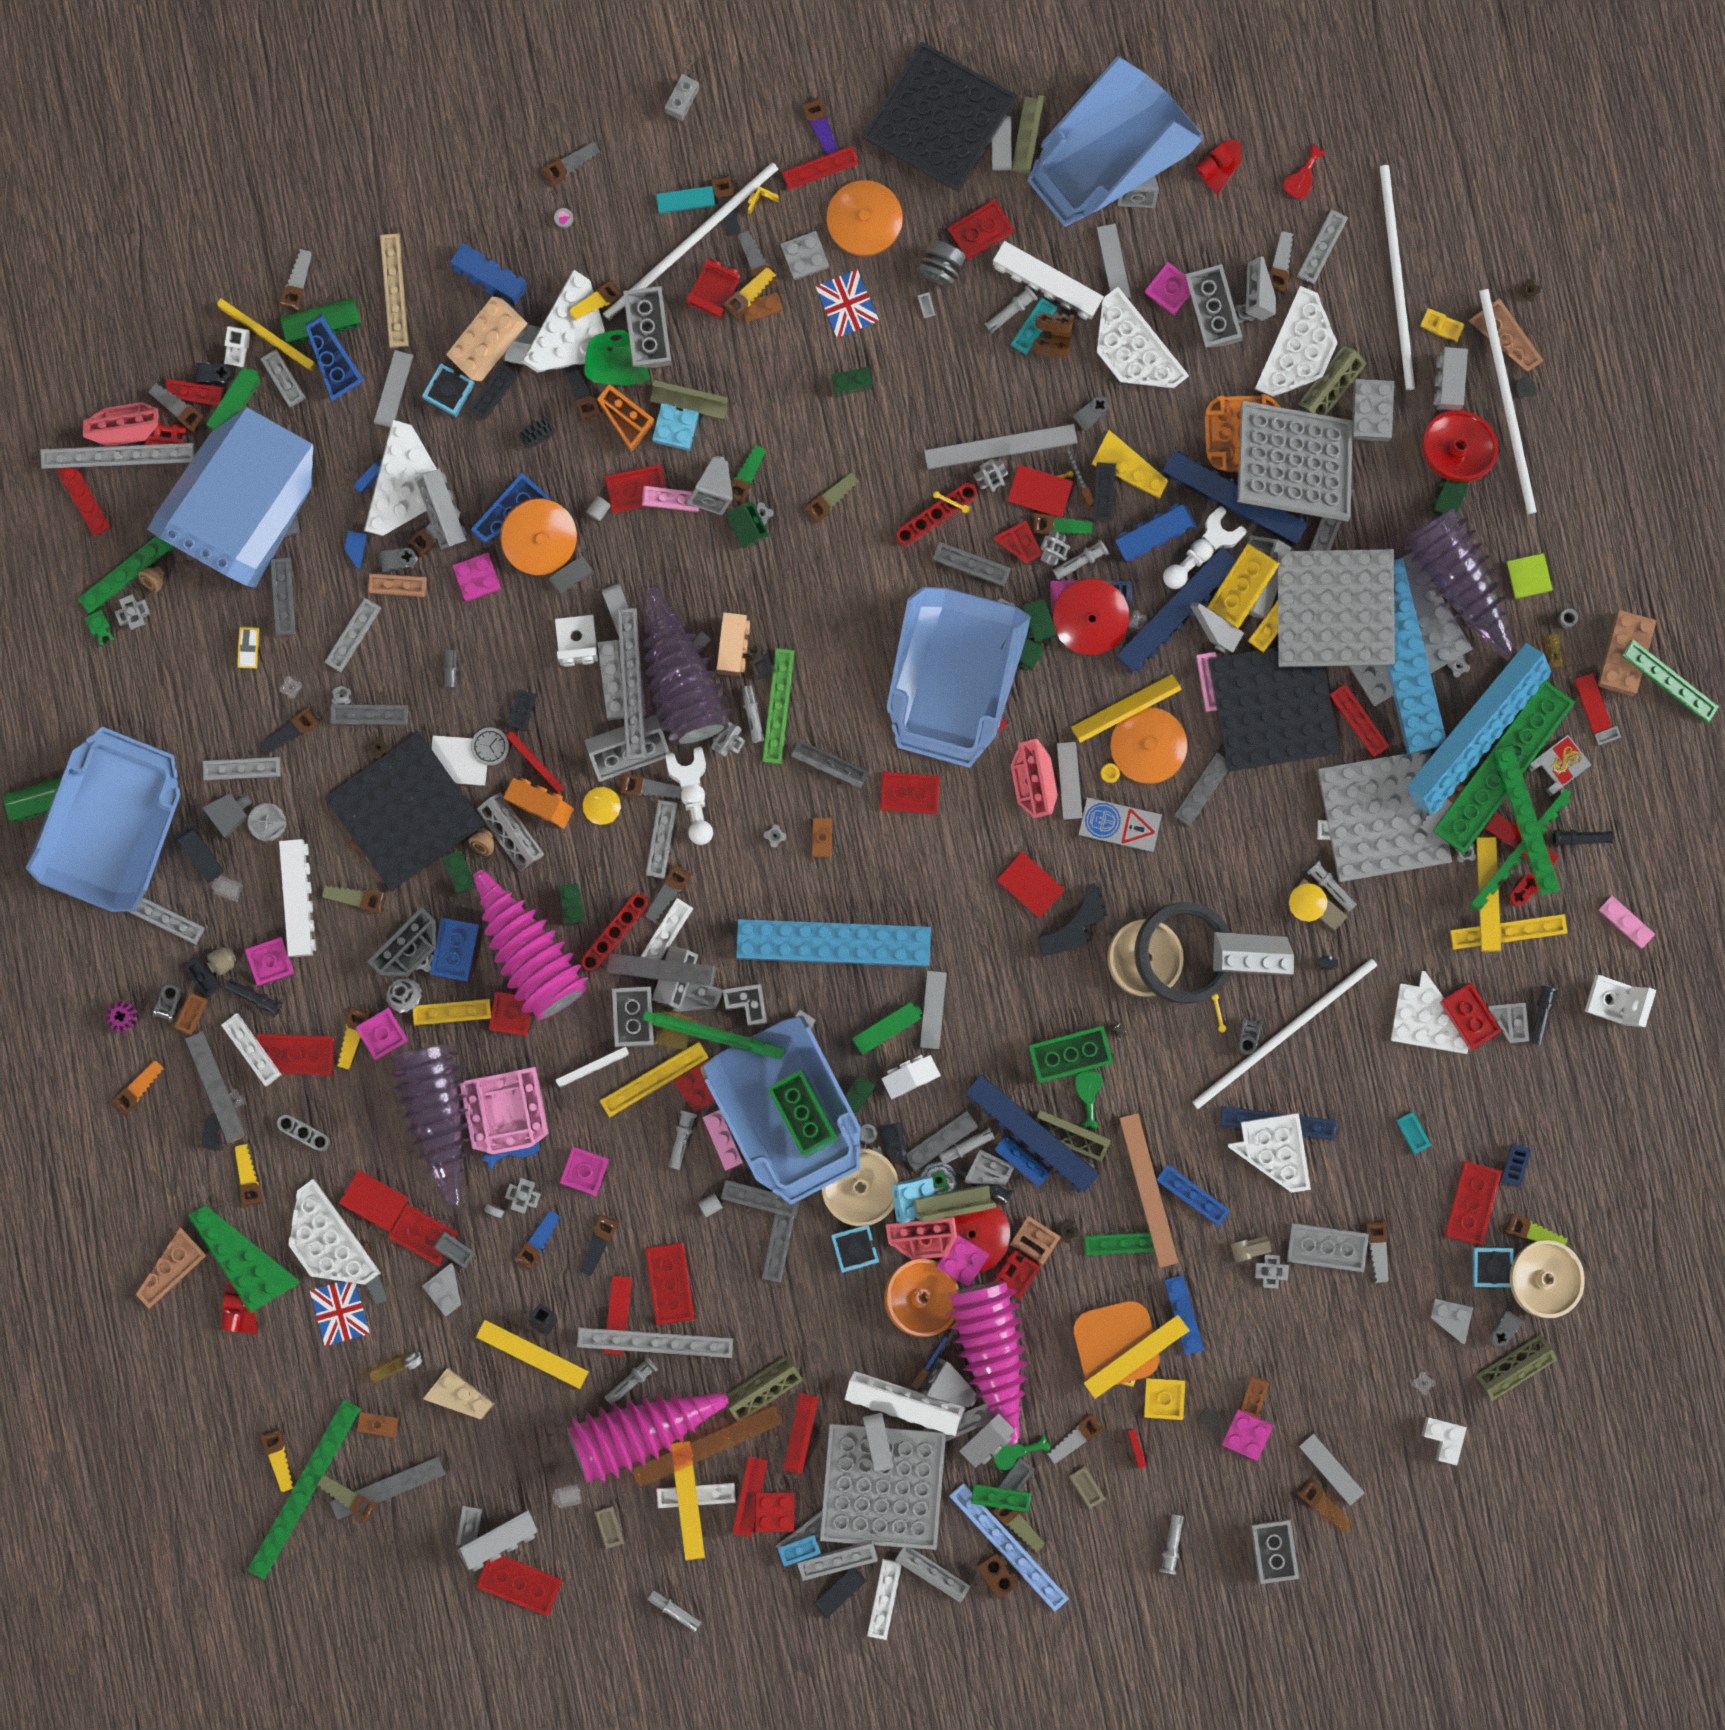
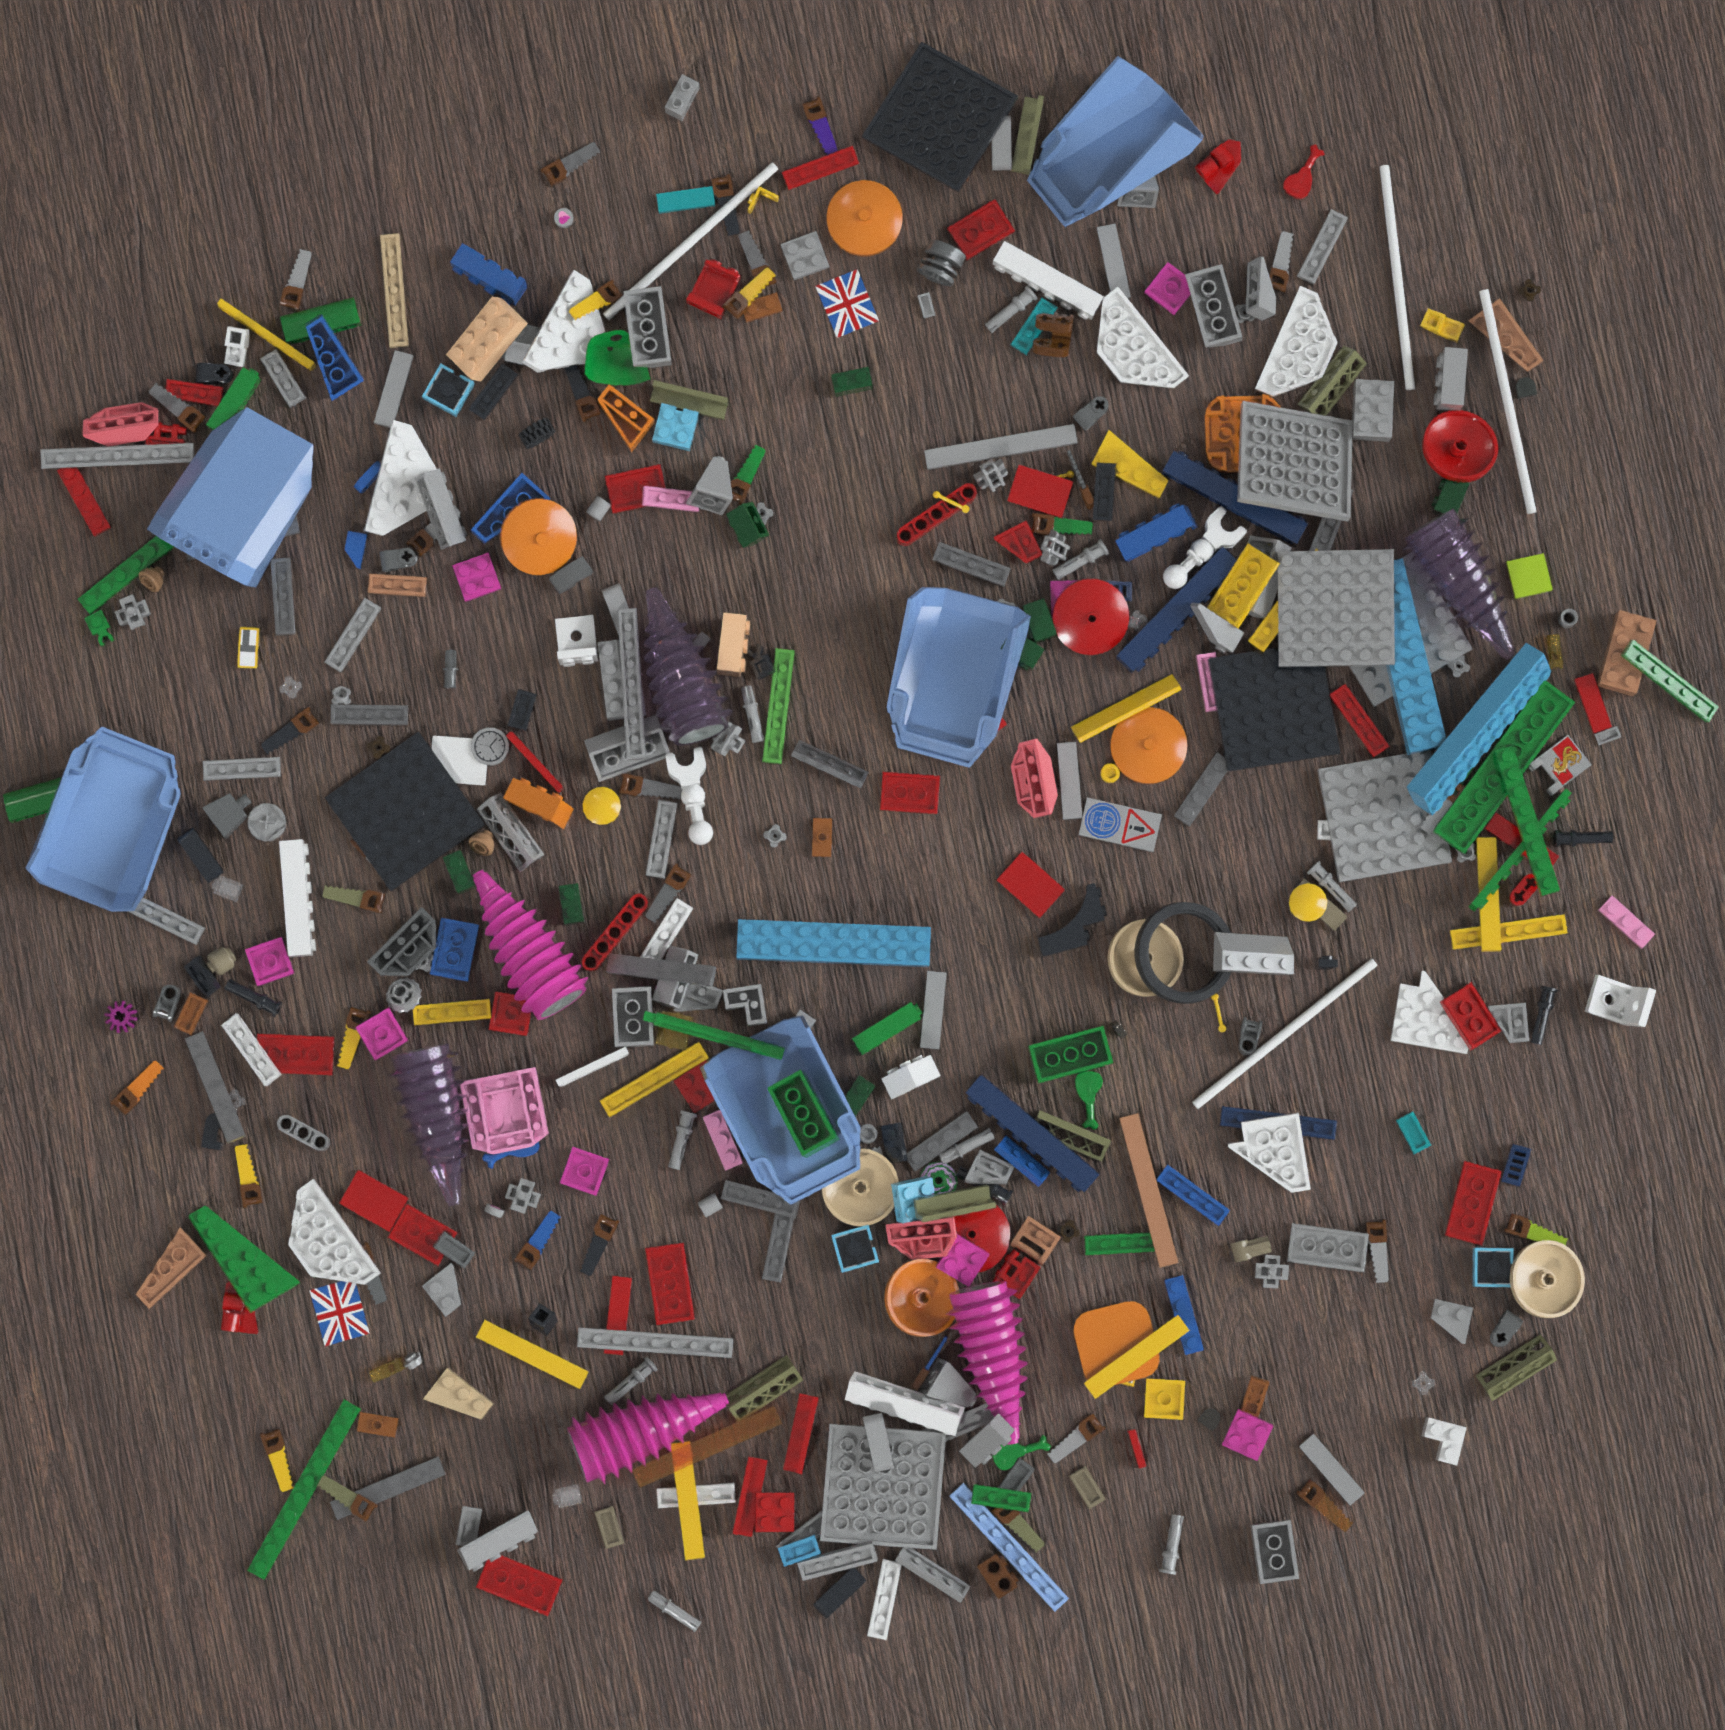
(831, 497): olive piece -> none

